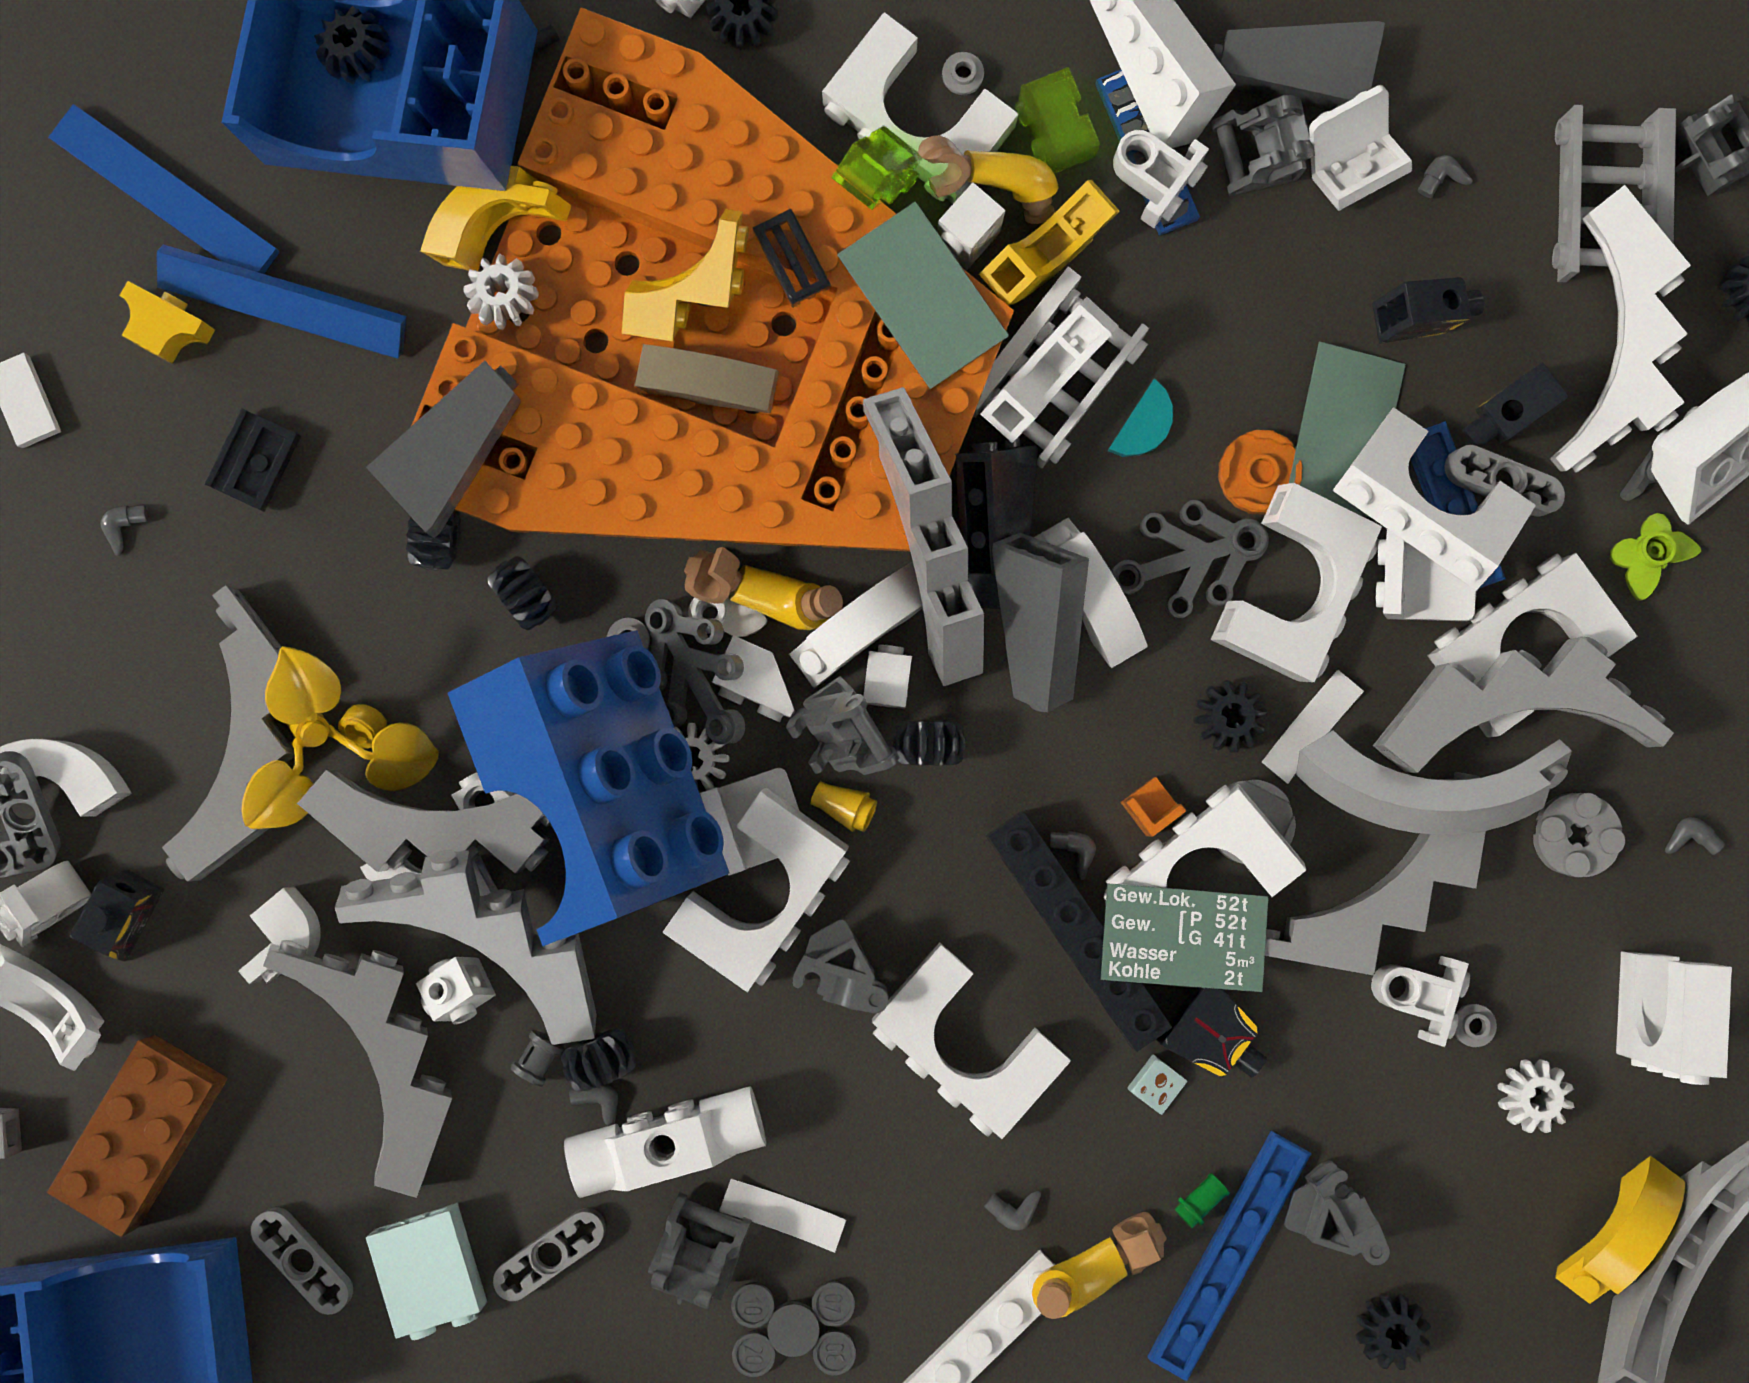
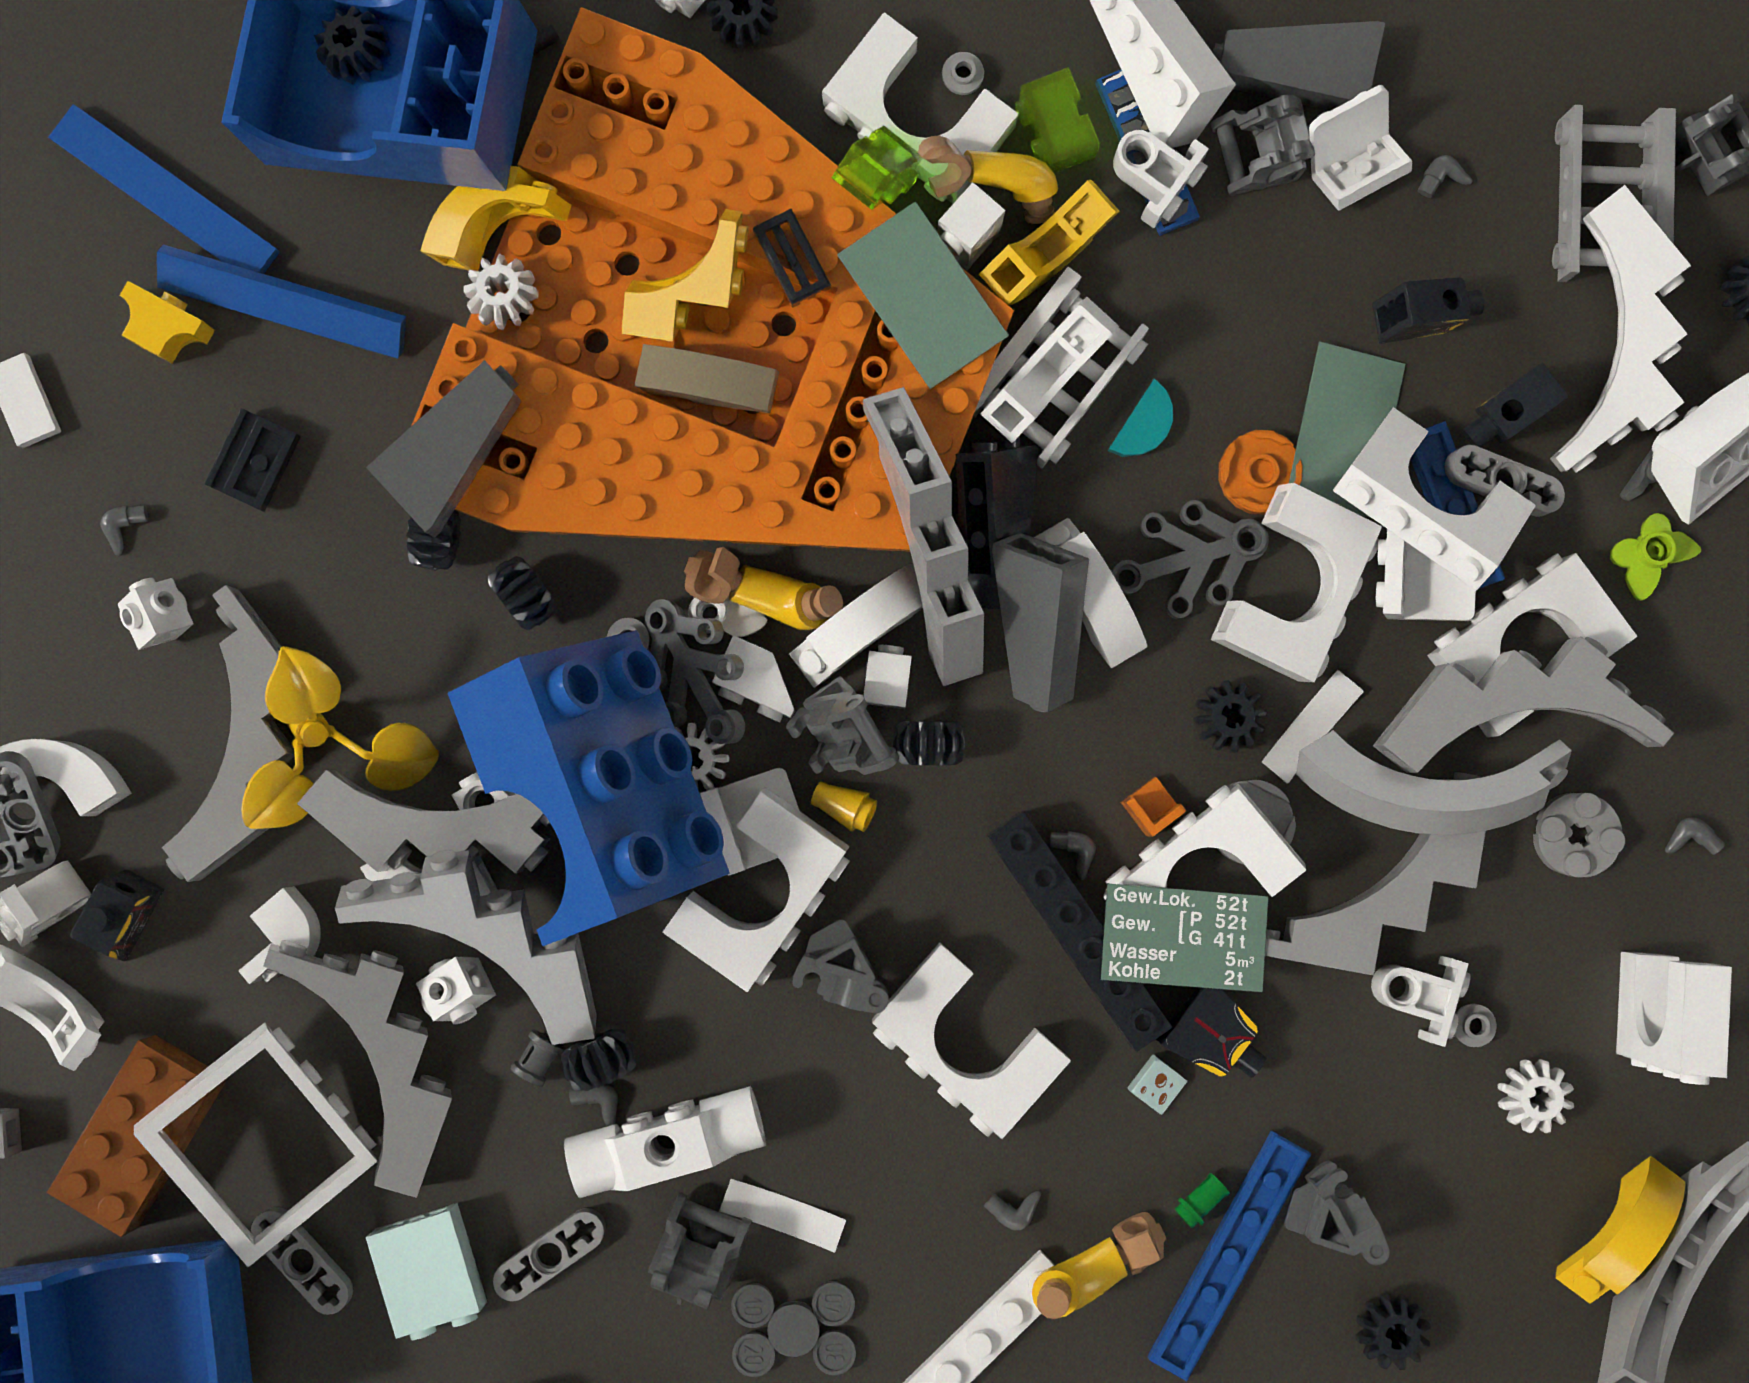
(154, 612): none -> white brick
(199, 1191): none -> white window
(362, 724): yellow tile -> none

